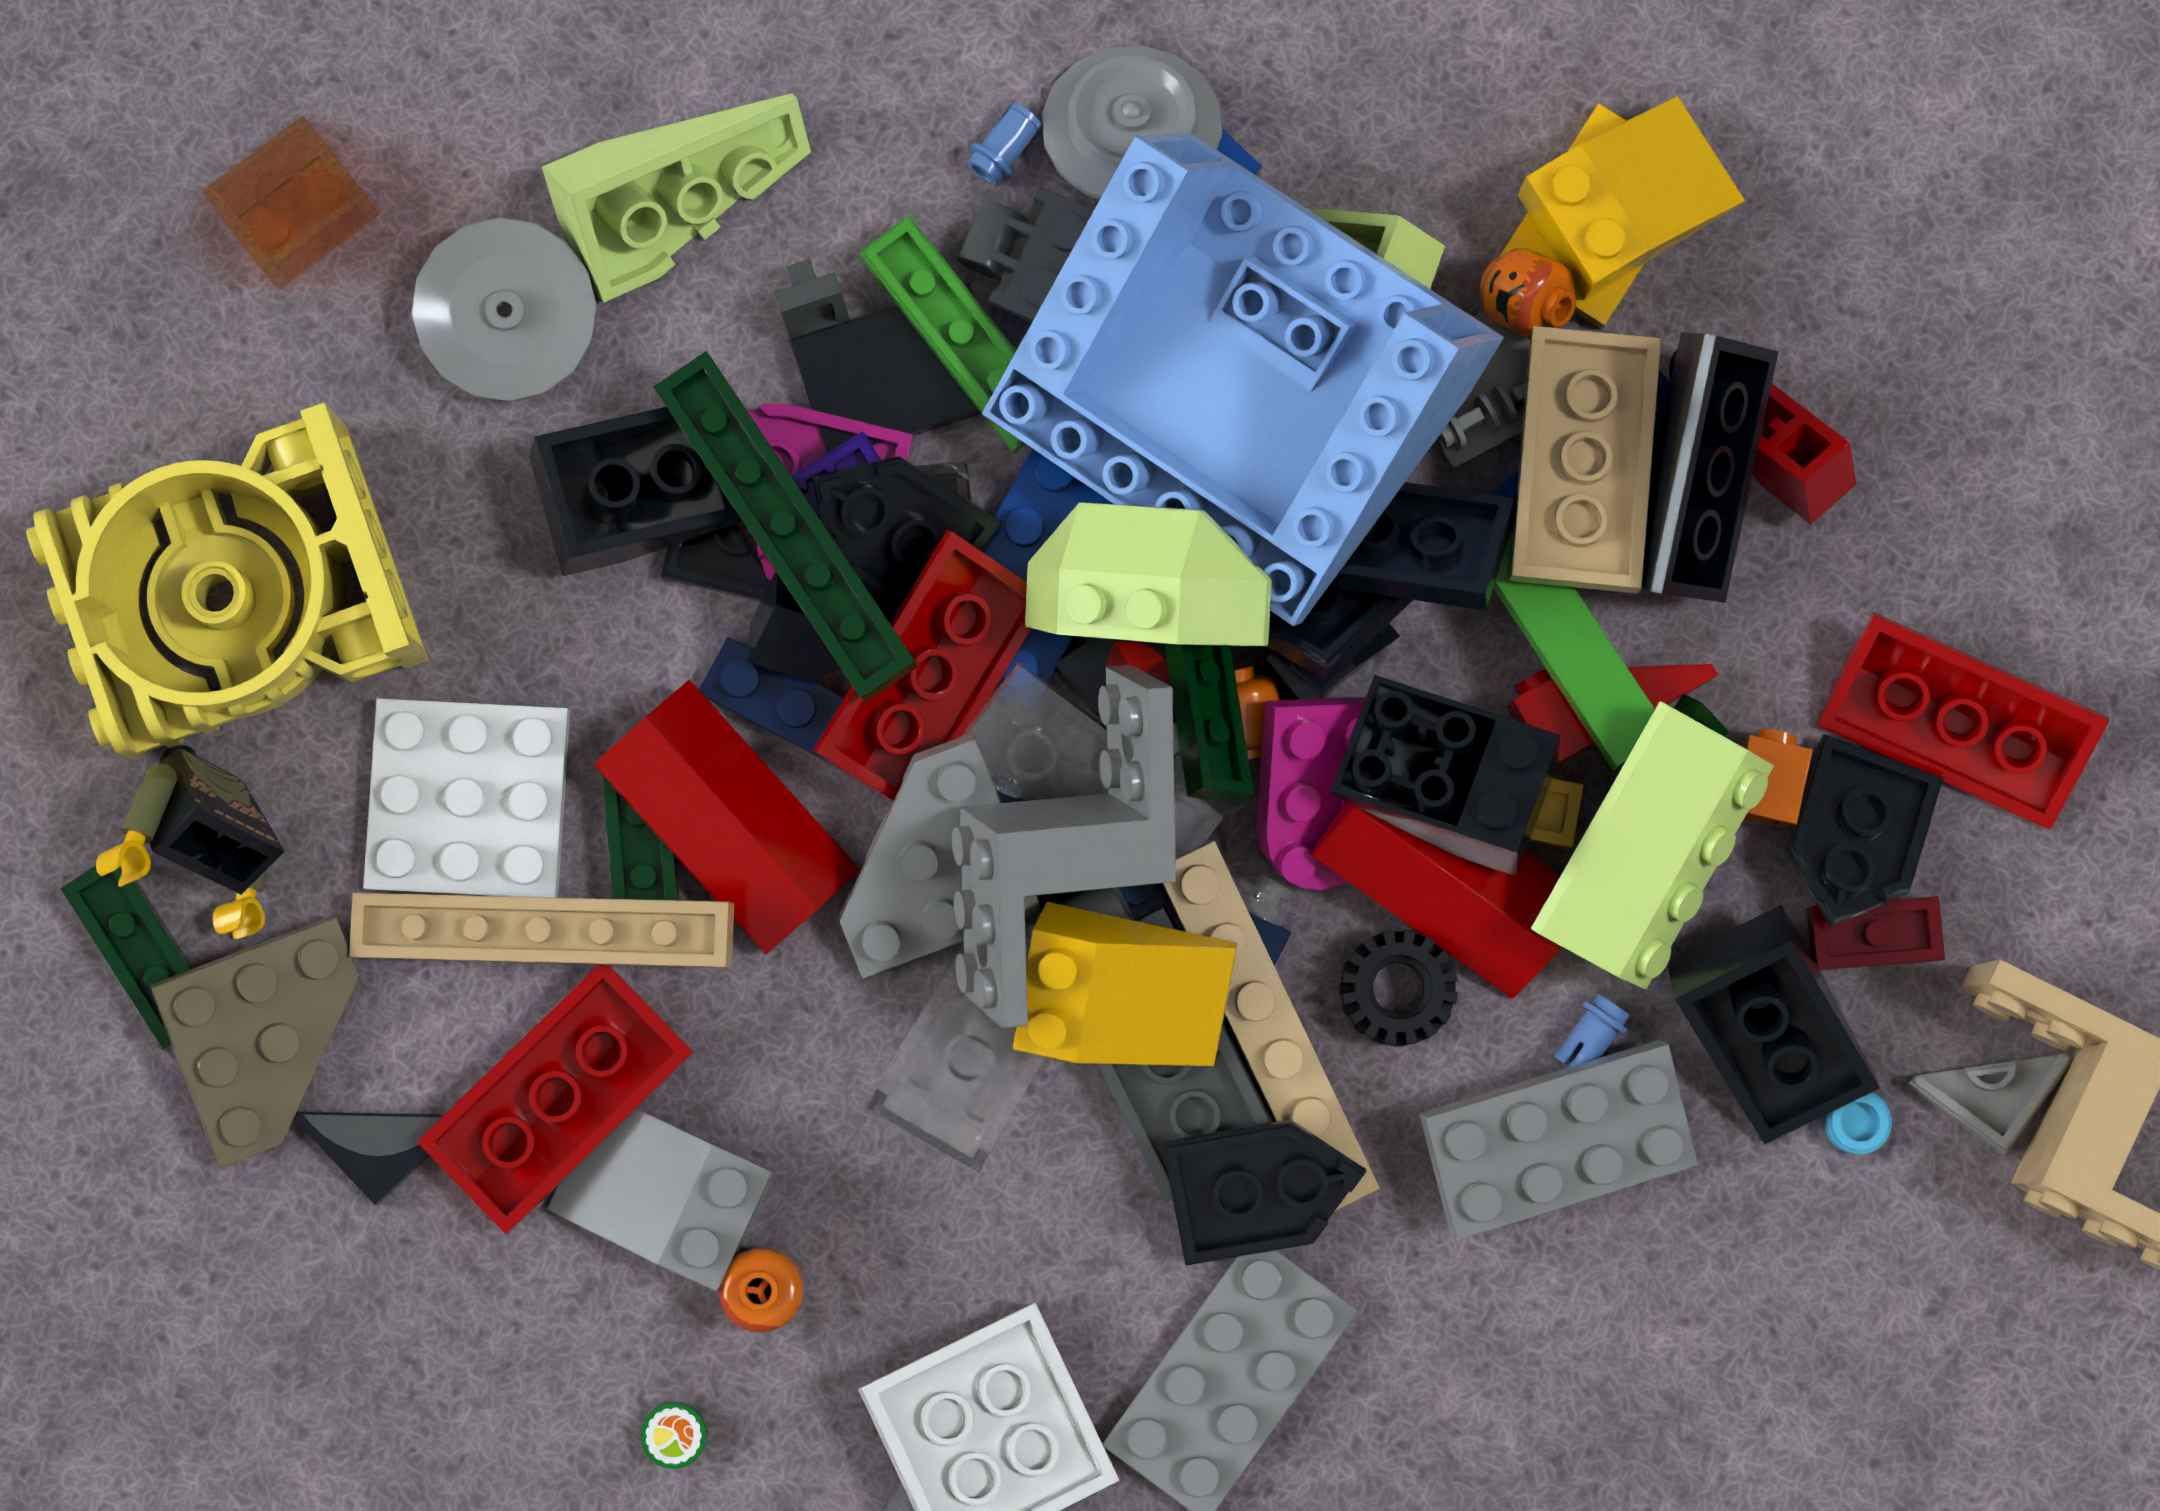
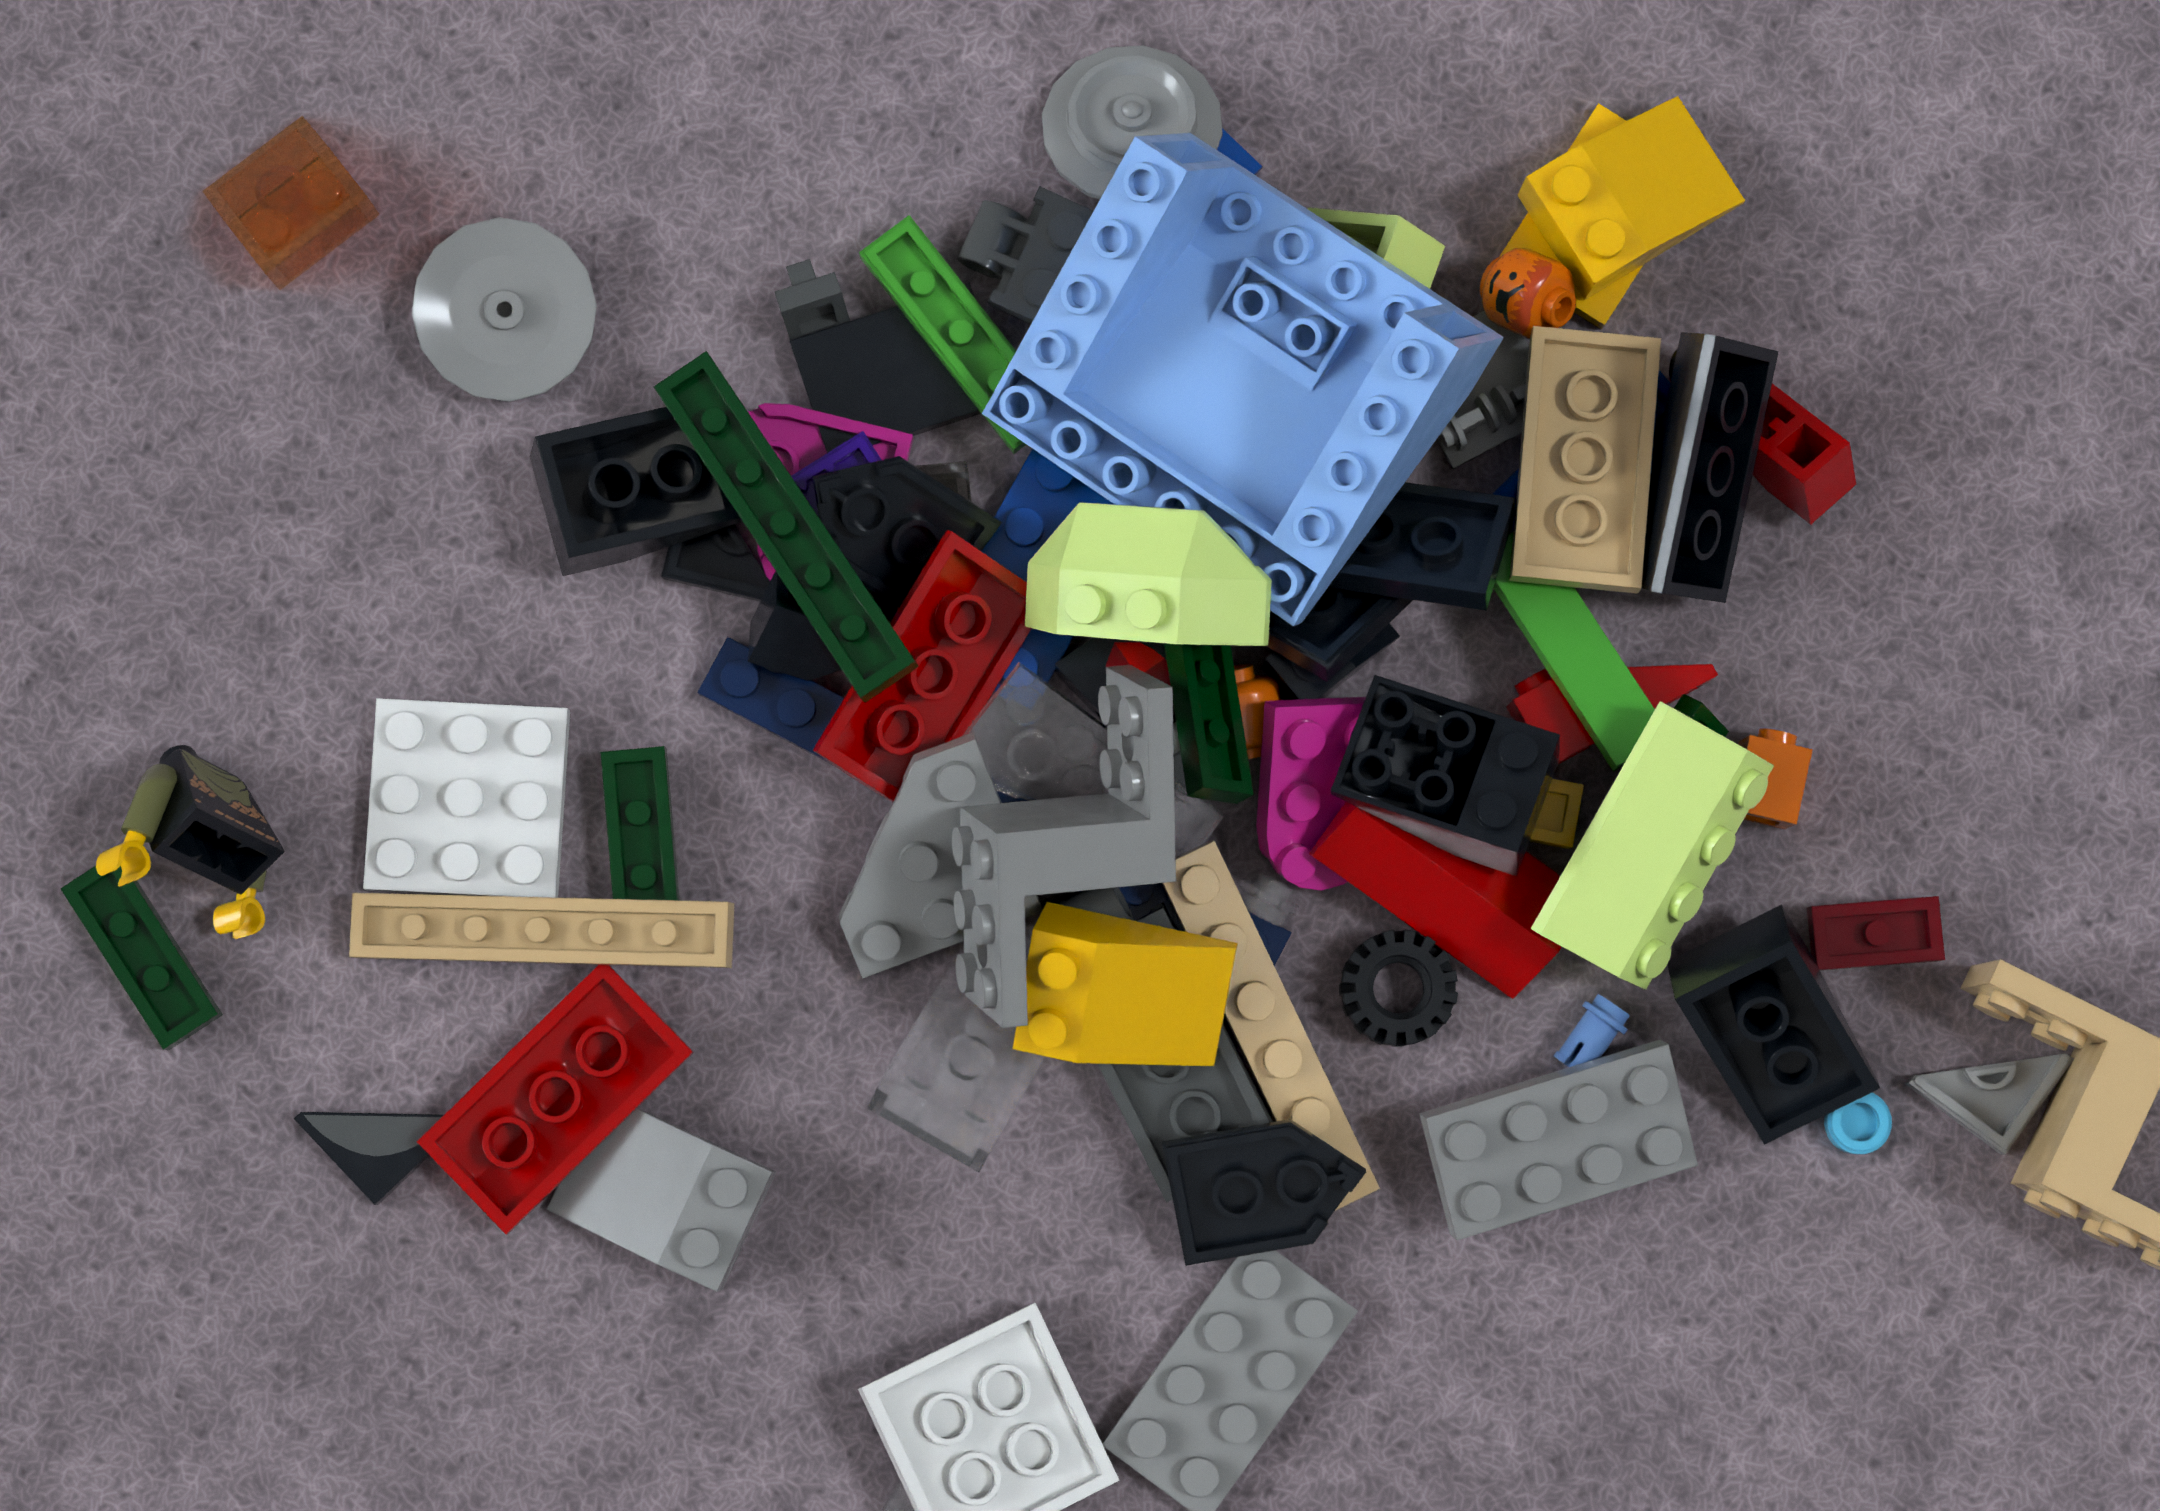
(107, 543): light yellow brick -> none
(256, 1032): dark tan plate -> none
(654, 190): yellowish green wedge -> none
(674, 1435): tile -> none
(726, 816): red slope -> none
(786, 1285): orange head -> none
(1003, 144): medium blue pin -> none
(1860, 828): black tile -> none
(1962, 720): red slope -> none

